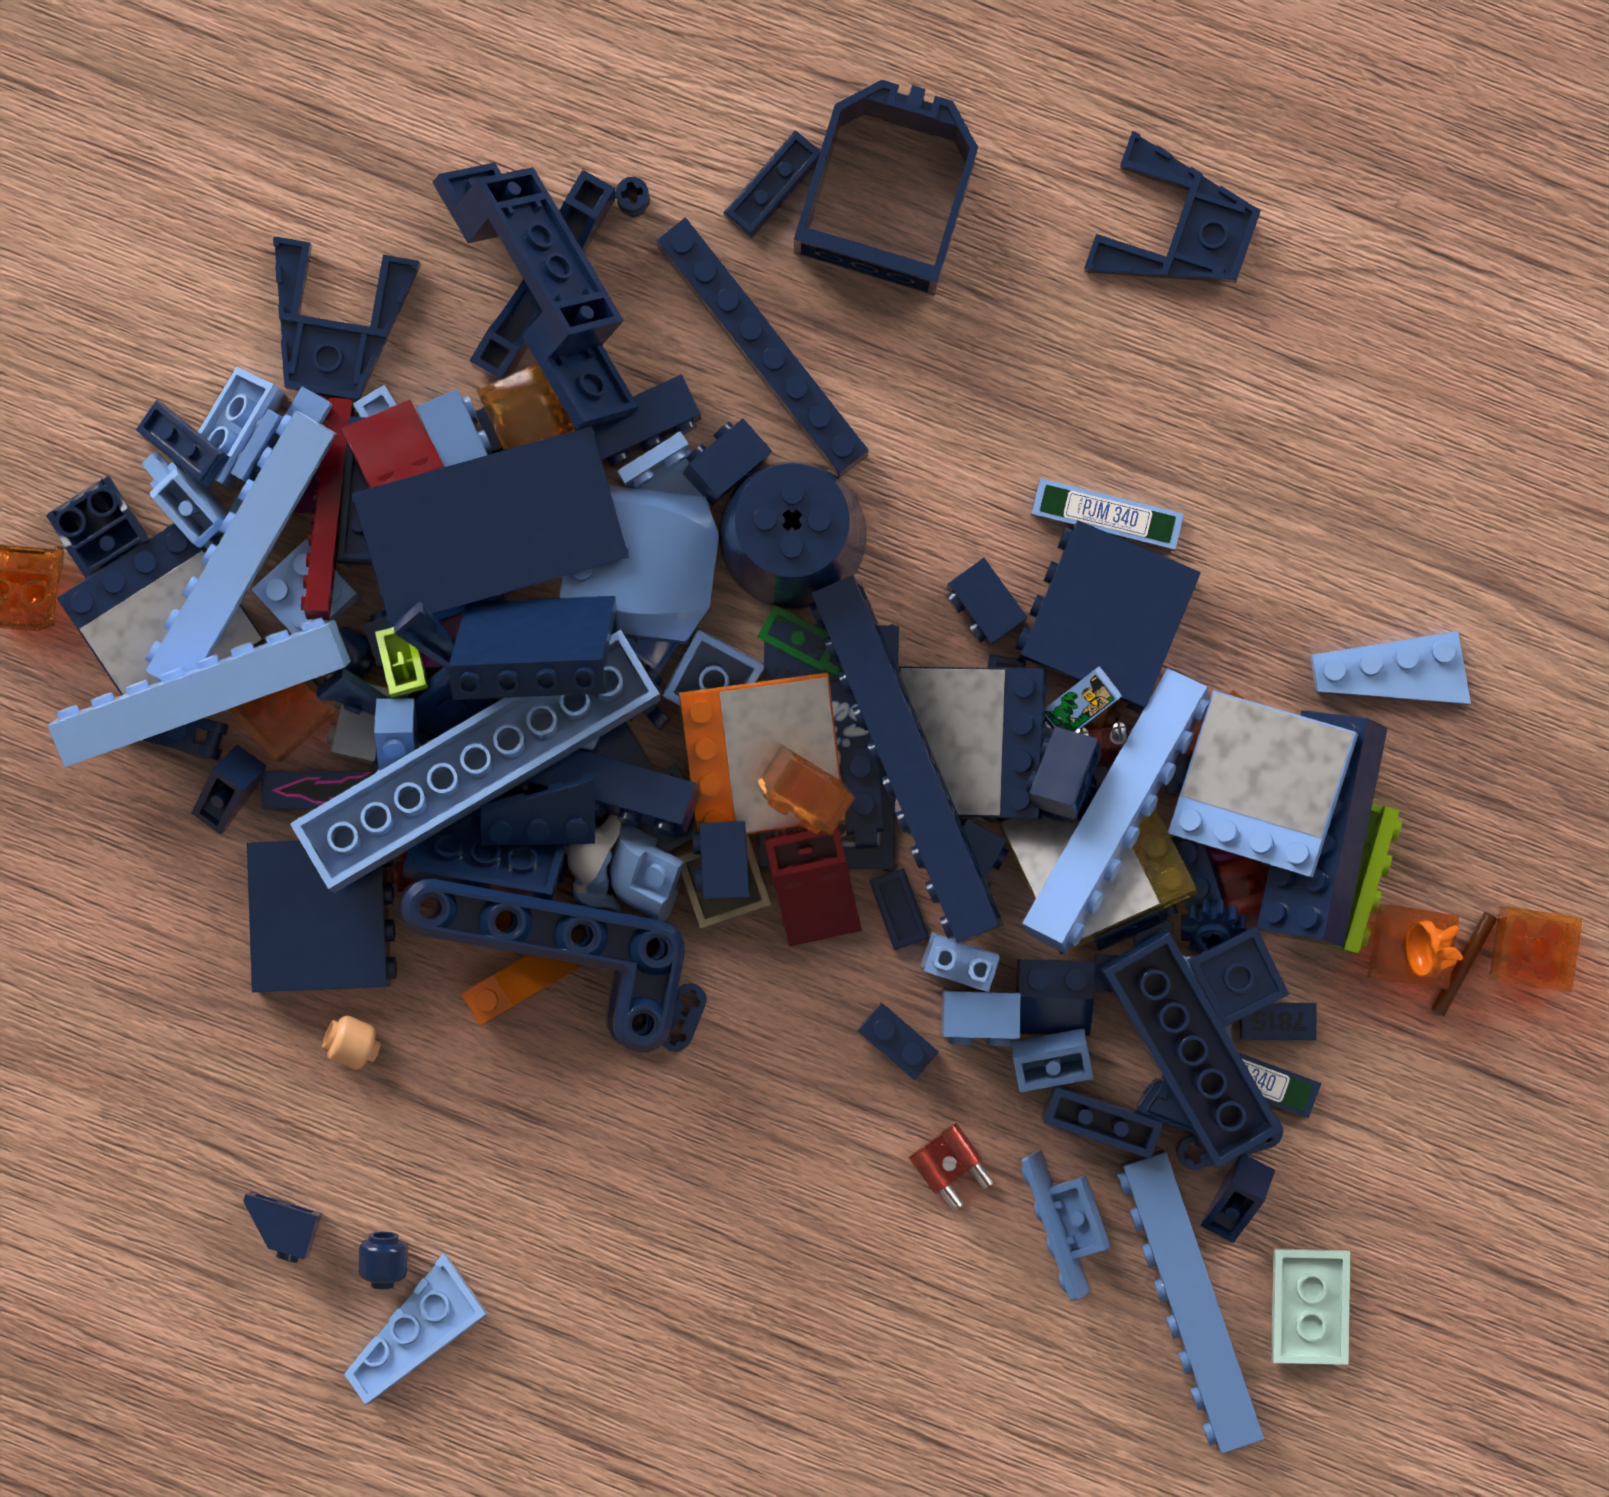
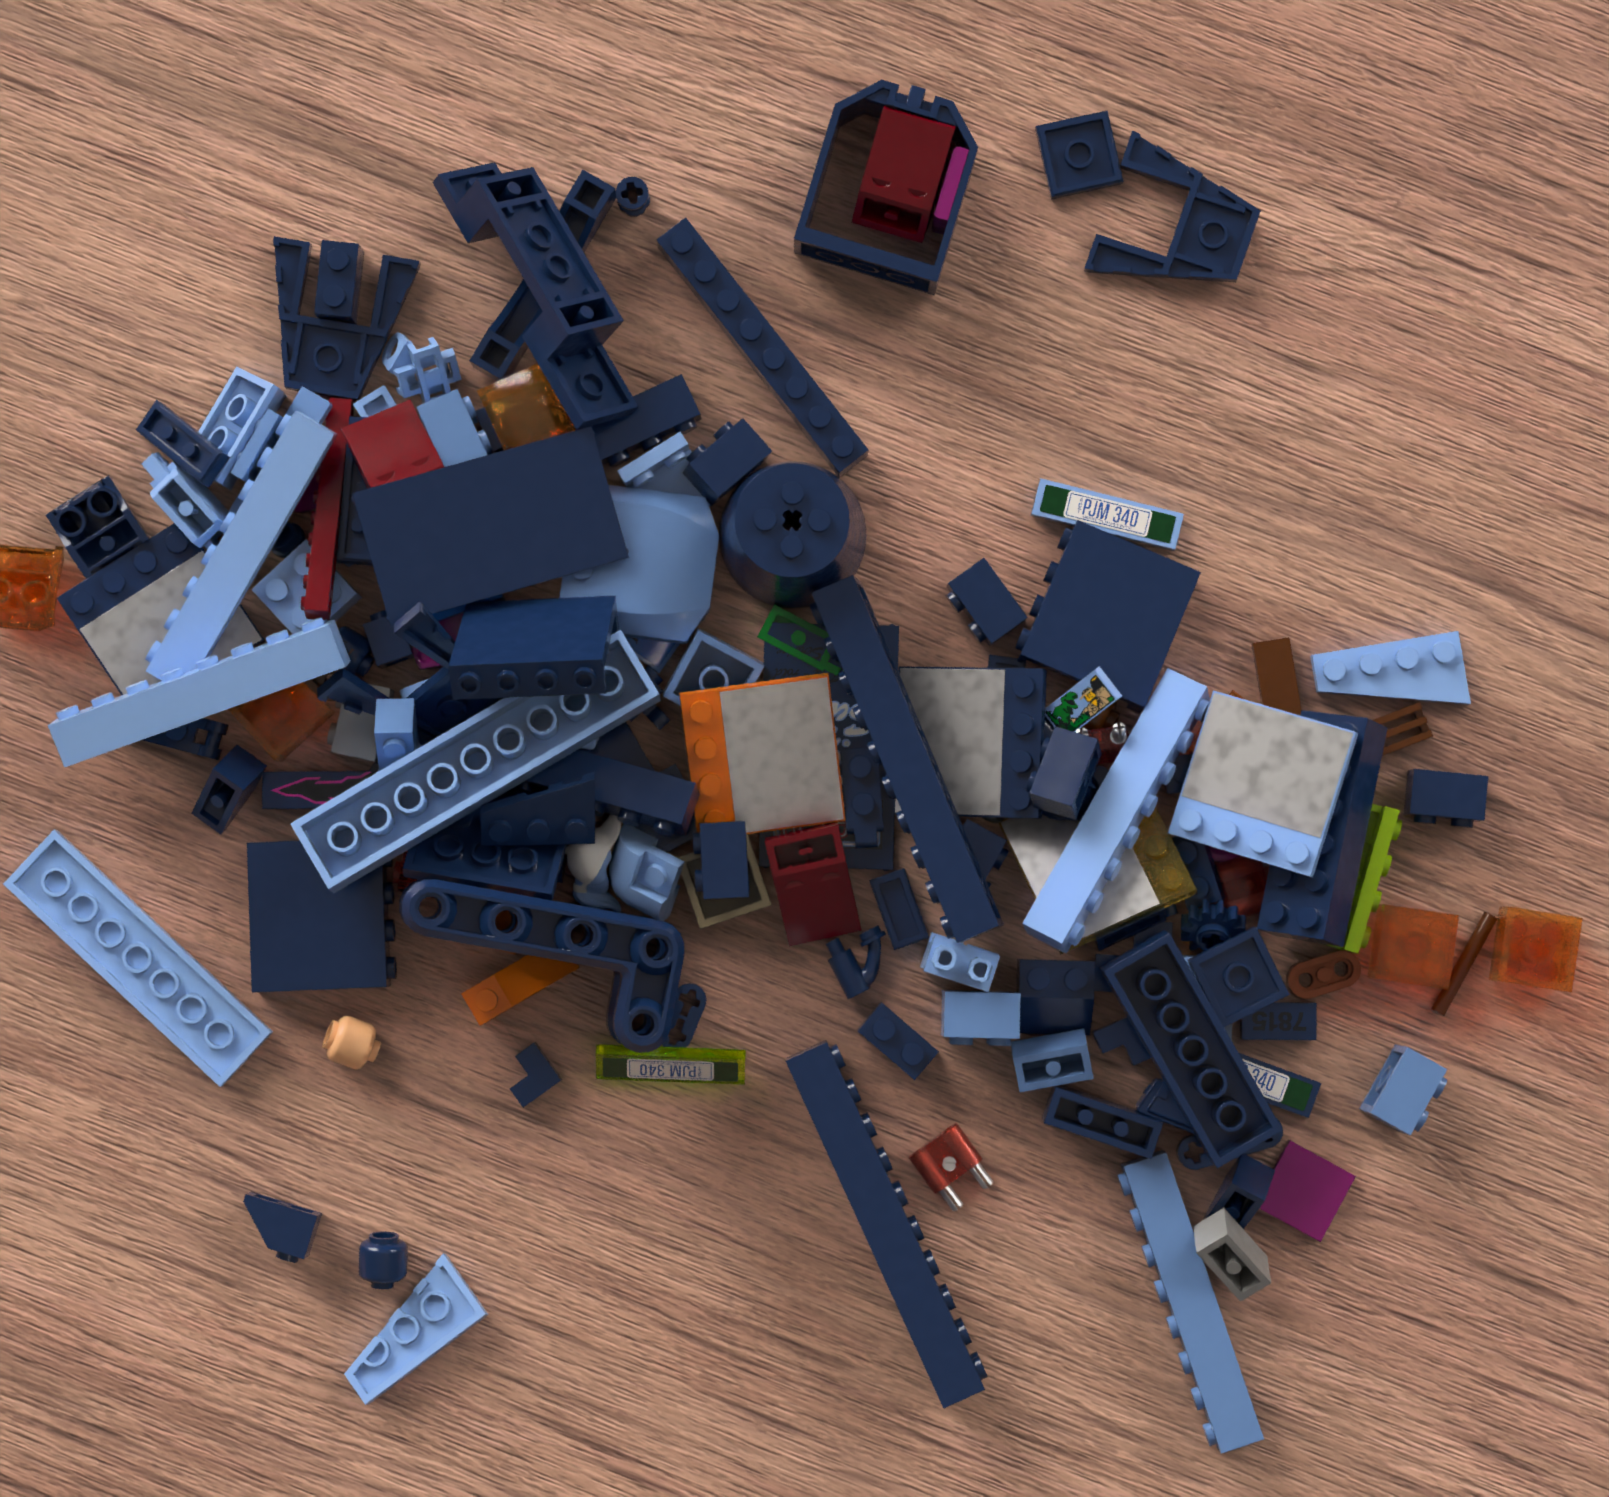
(138, 958): none -> light blue plate
(288, 540): none -> dark blue plate
(339, 281): none -> dark blue brick
(401, 664): lime slope -> none
(409, 361): none -> light blue piece
(540, 1075): none -> dark blue piece
(671, 1065): none -> tile
(773, 184): dark blue tile -> none
(806, 790): clear orange brick -> none
(846, 967): none -> dark blue plant
(887, 1228): none -> dark blue brick
(903, 174): none -> dark red slope
(949, 189): none -> magenta tile
(1069, 1221): medium blue bracket -> none
(1079, 155): none -> dark blue tile
(1119, 1034): none -> dark blue piece
(1232, 1254): none -> light grey brick
(1277, 675): none -> reddish brown tile
(1306, 1190): none -> magenta tile
(1310, 1306): light aqua plate -> none
(1323, 975): none -> copper plate
(1404, 1090): none -> medium blue brick
(1420, 721): none -> reddish brown tile
(1430, 949): orange piece -> none
(1445, 796): none -> dark blue brick

